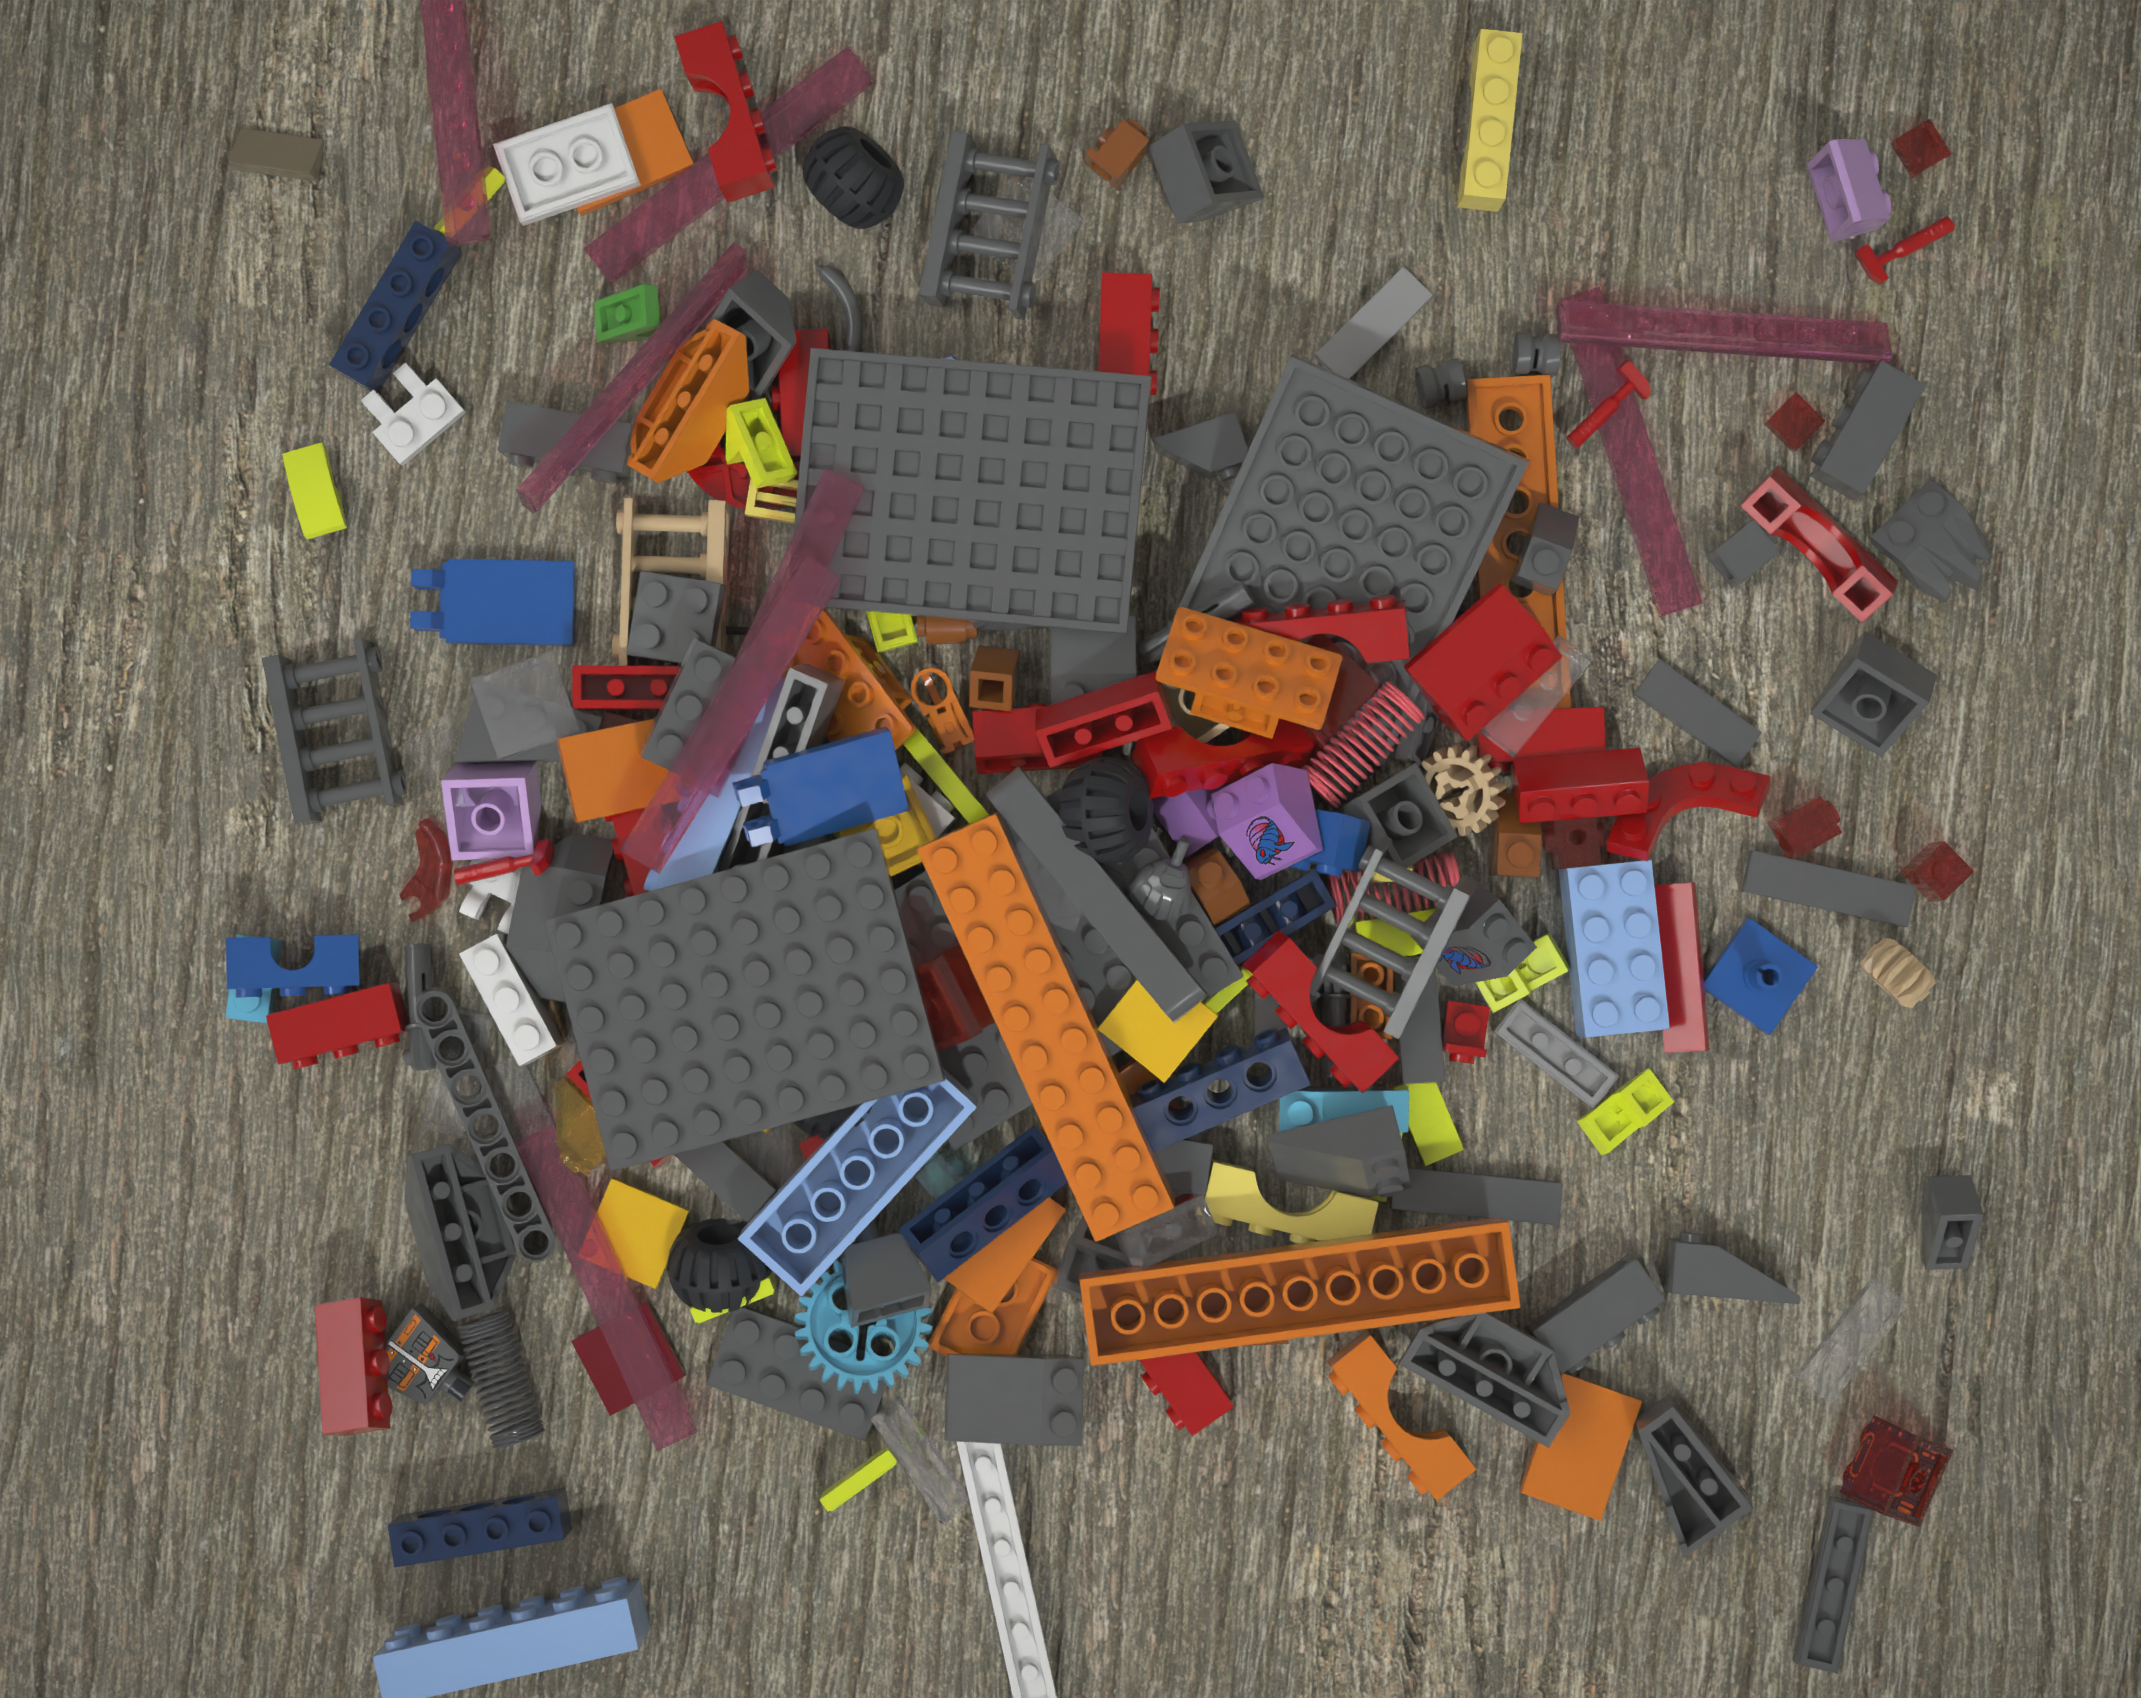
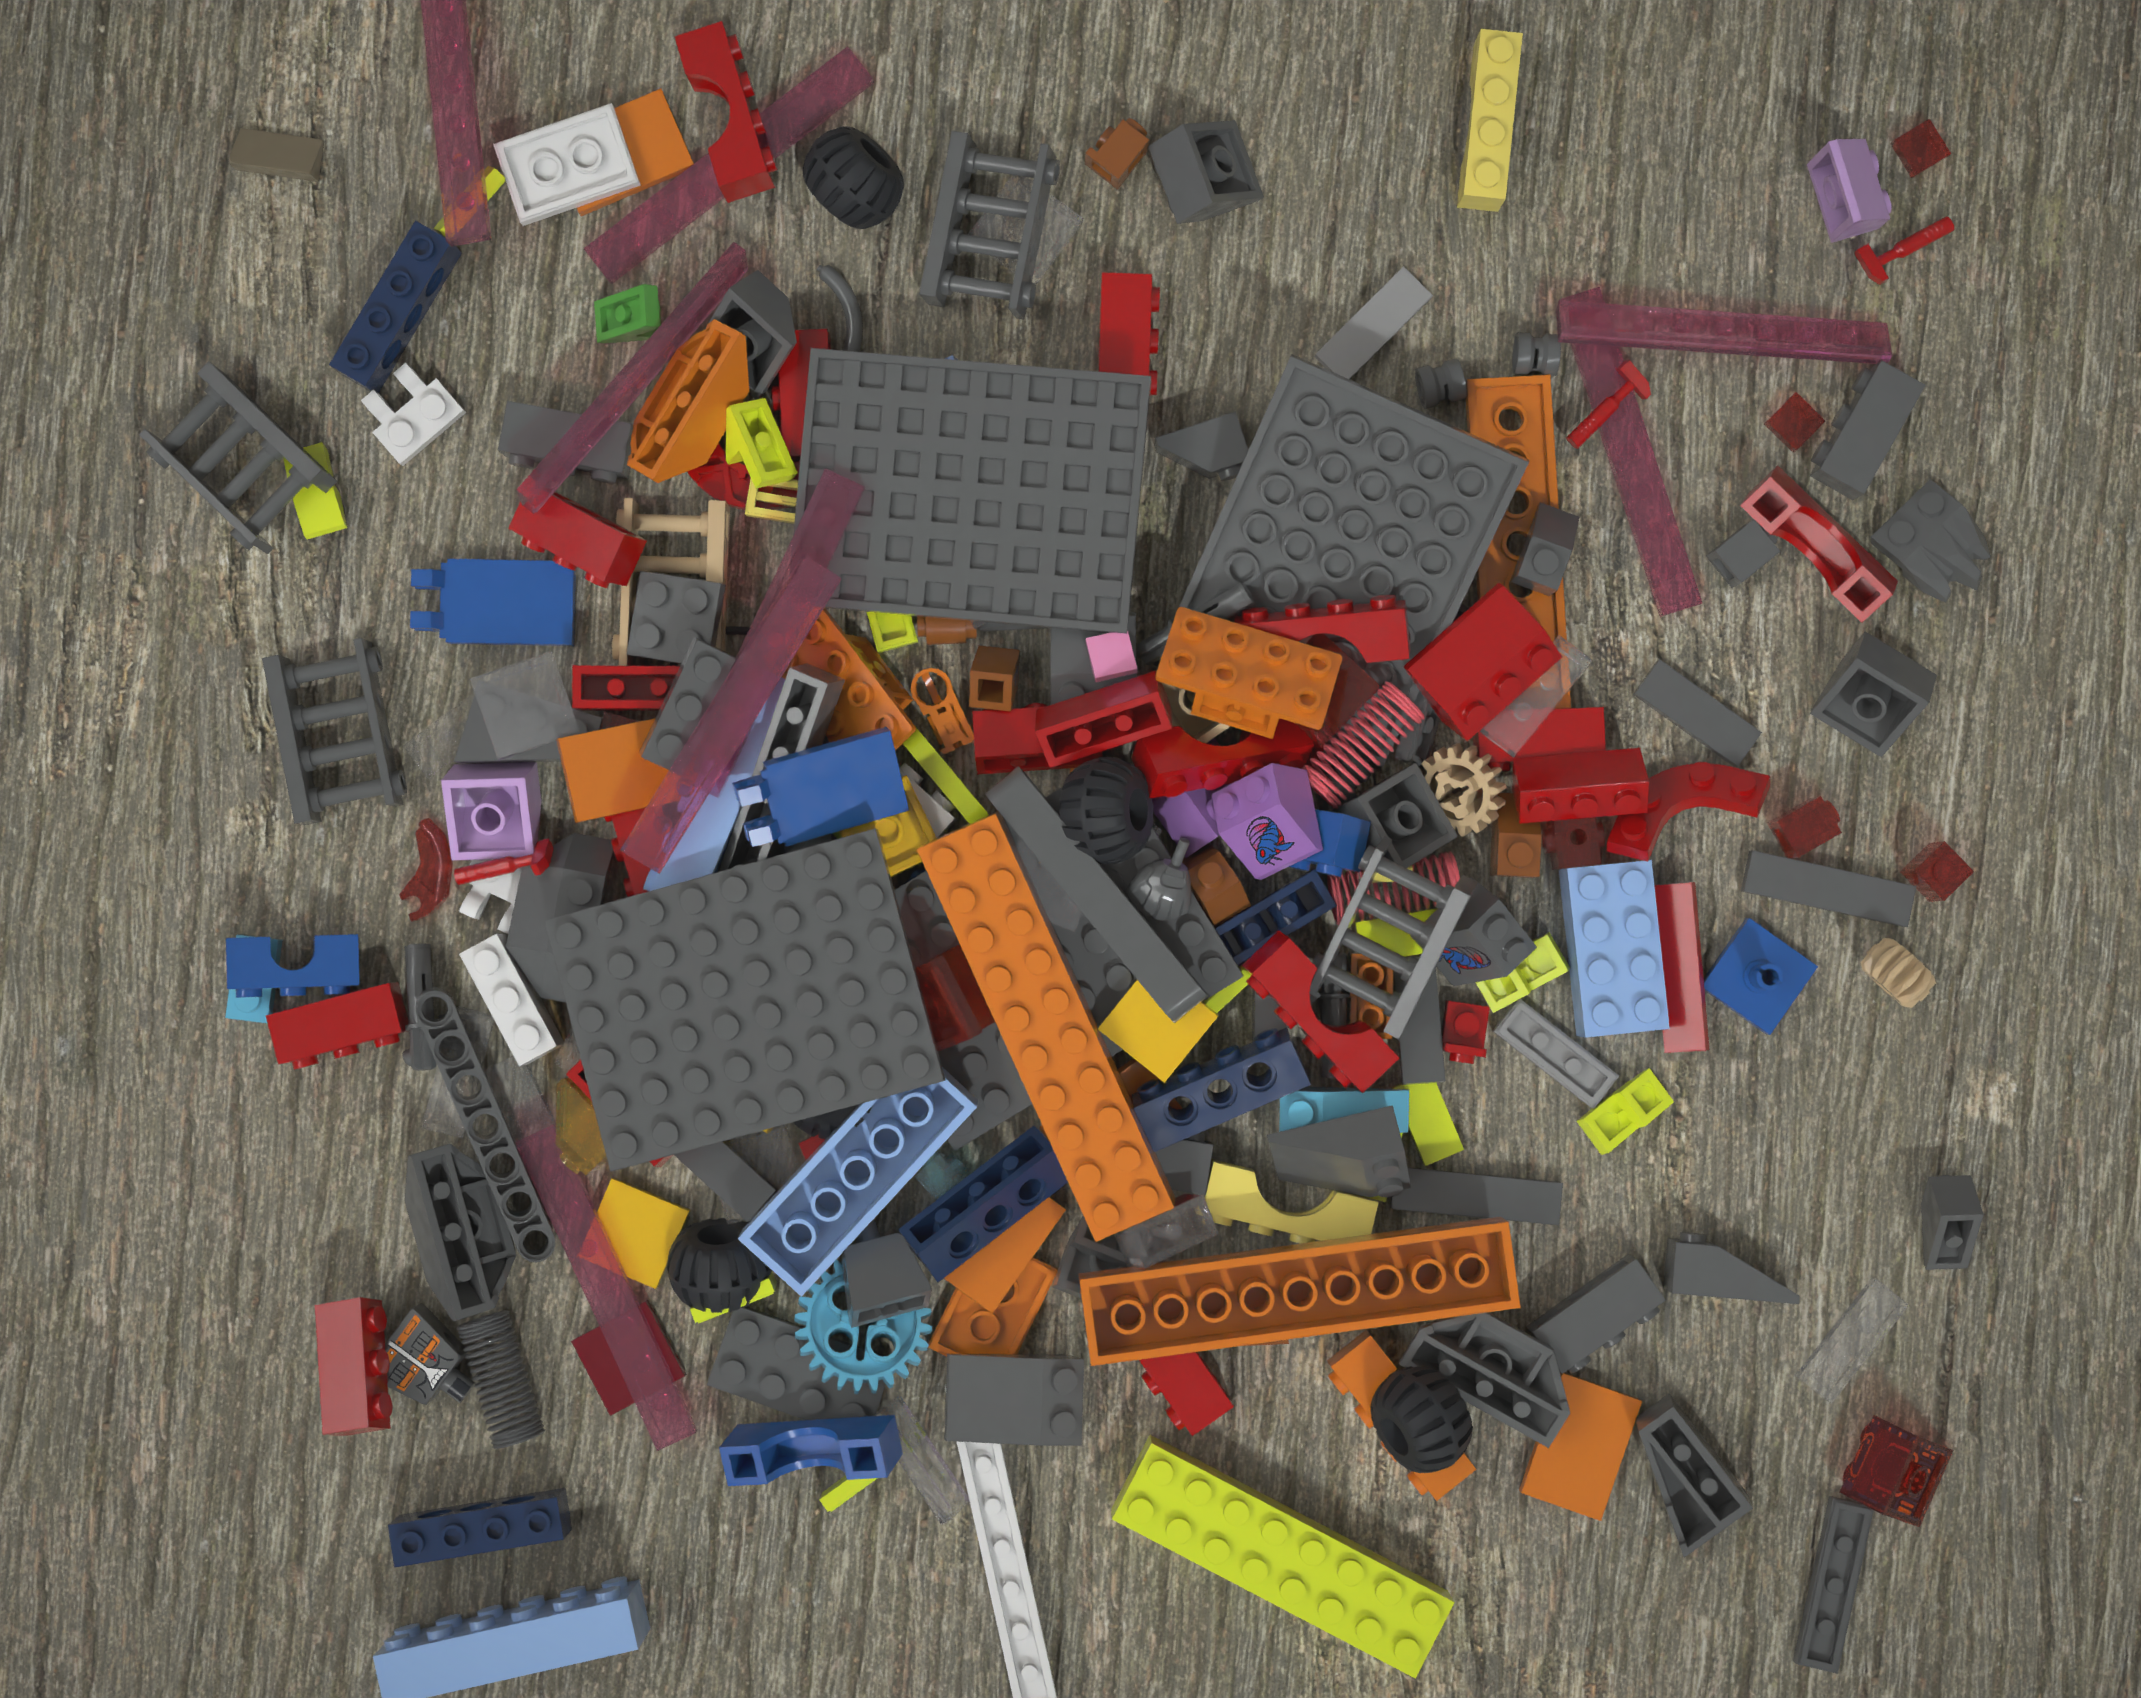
(275, 446): none -> dark grey fence
(580, 540): none -> red brick
(856, 1445): none -> blue arch
(1111, 656): none -> bright pink tile
(1282, 1556): none -> neon yellow brick
(1421, 1419): none -> black wheel

